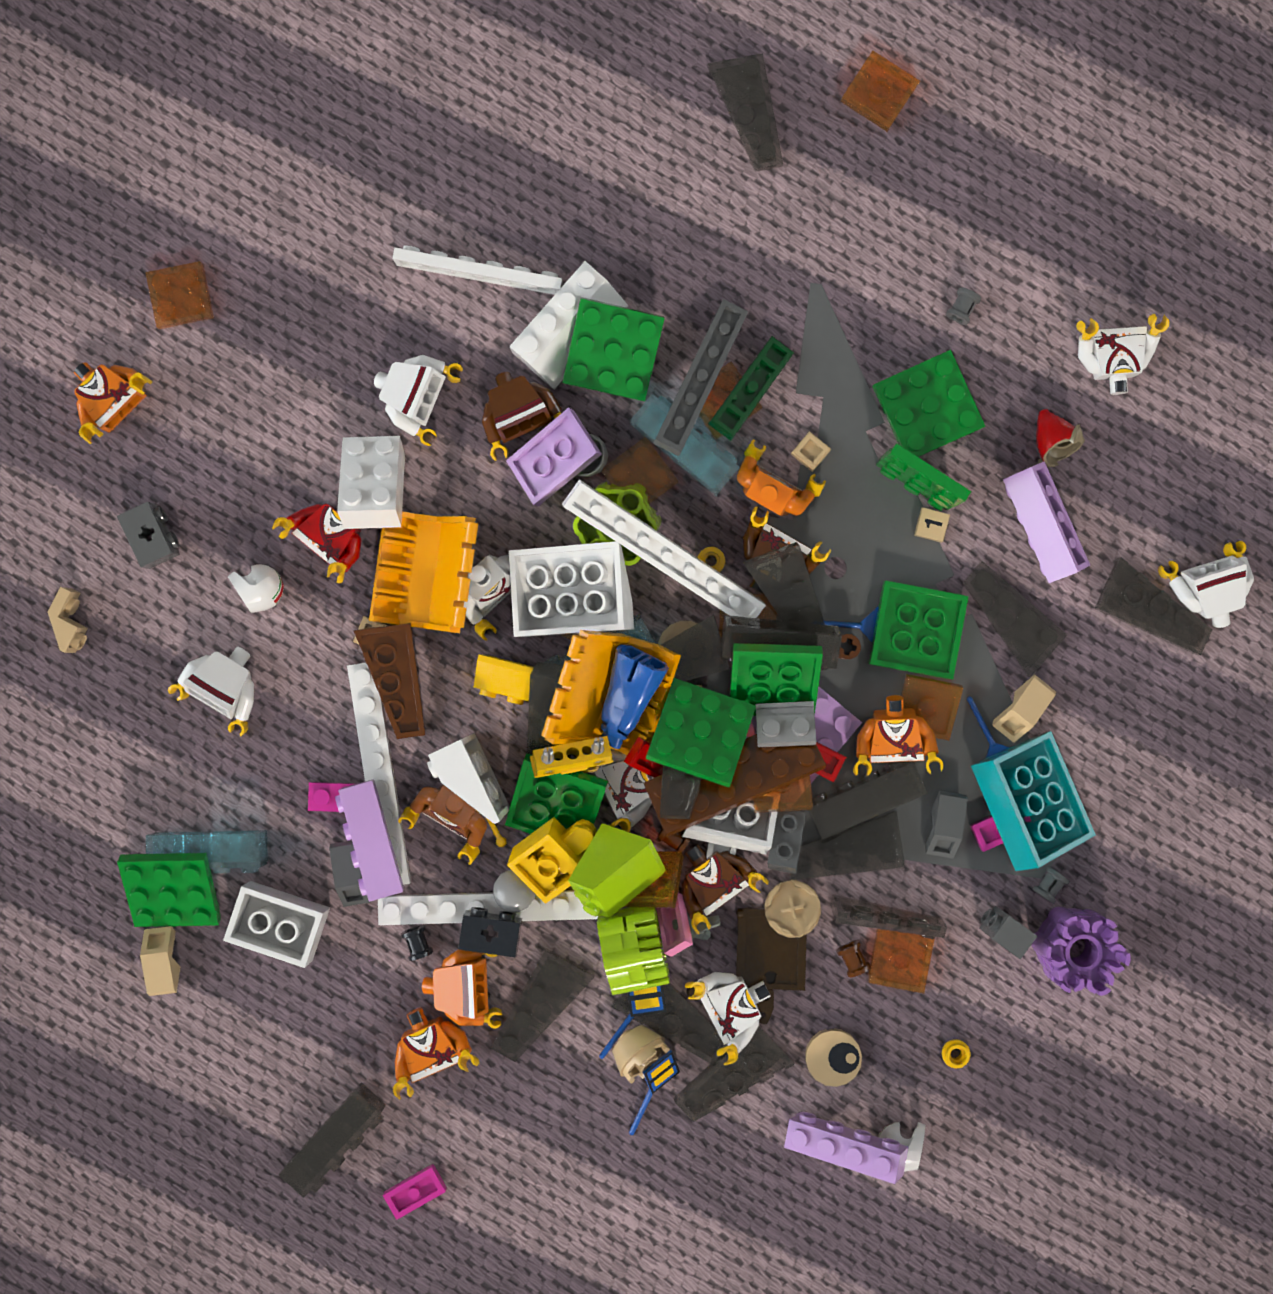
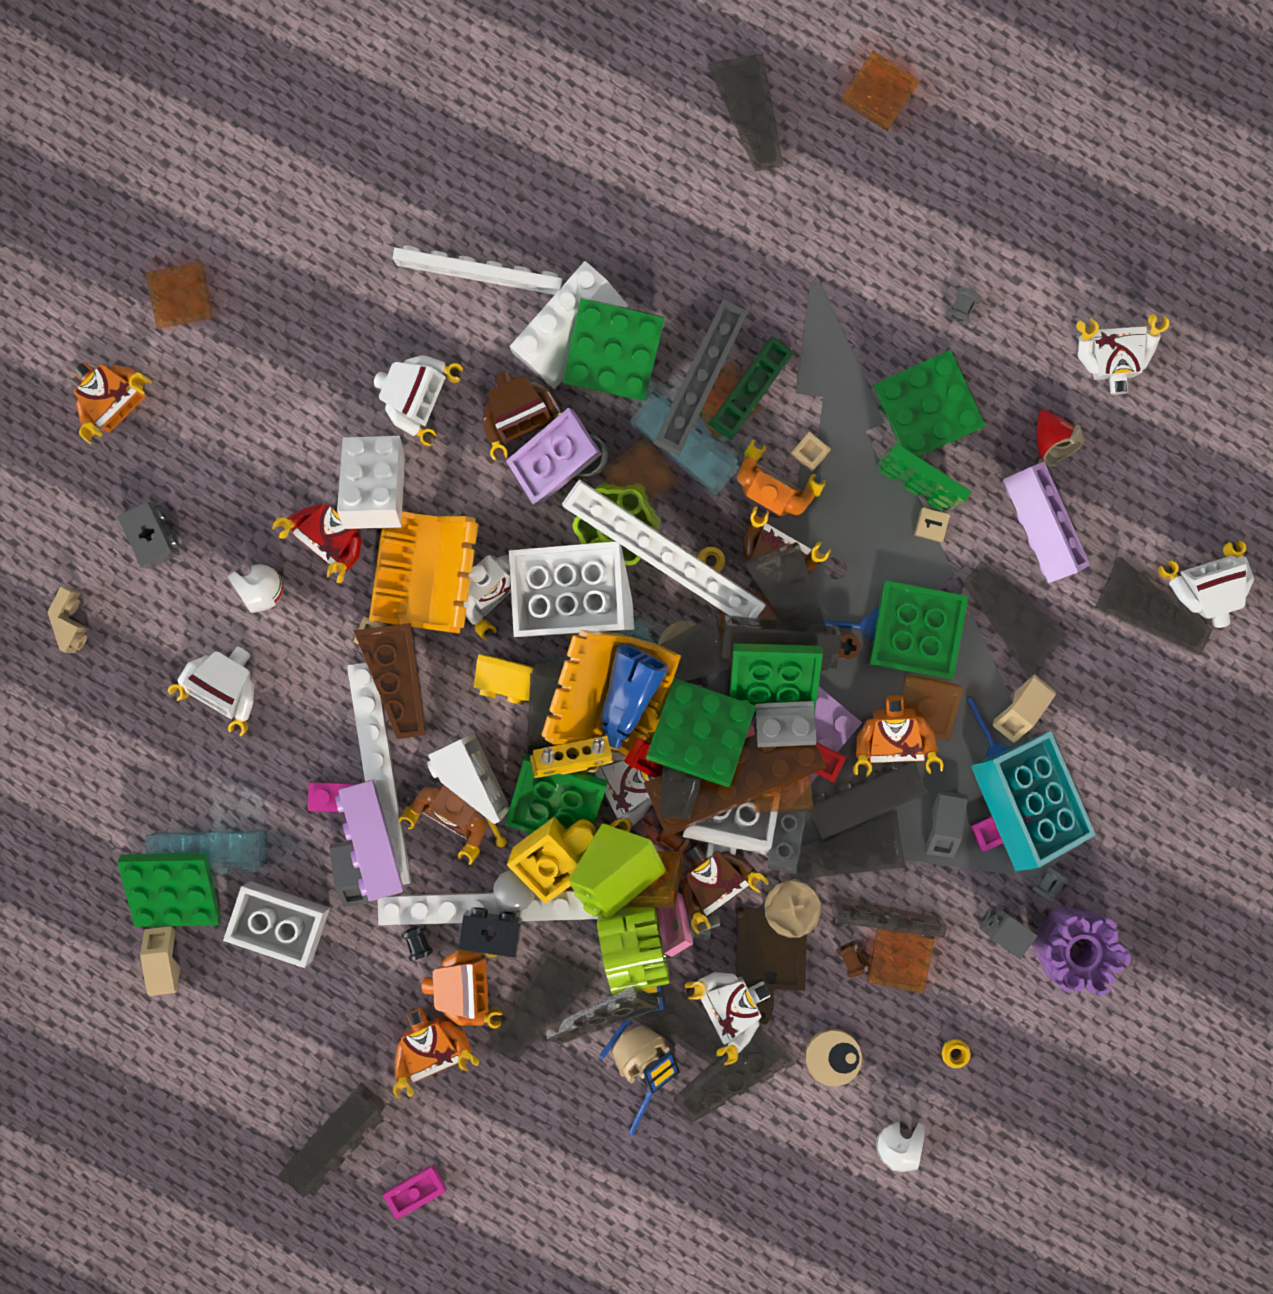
(604, 1014): none -> clear smoke wing
(846, 1147): lavender brick -> none

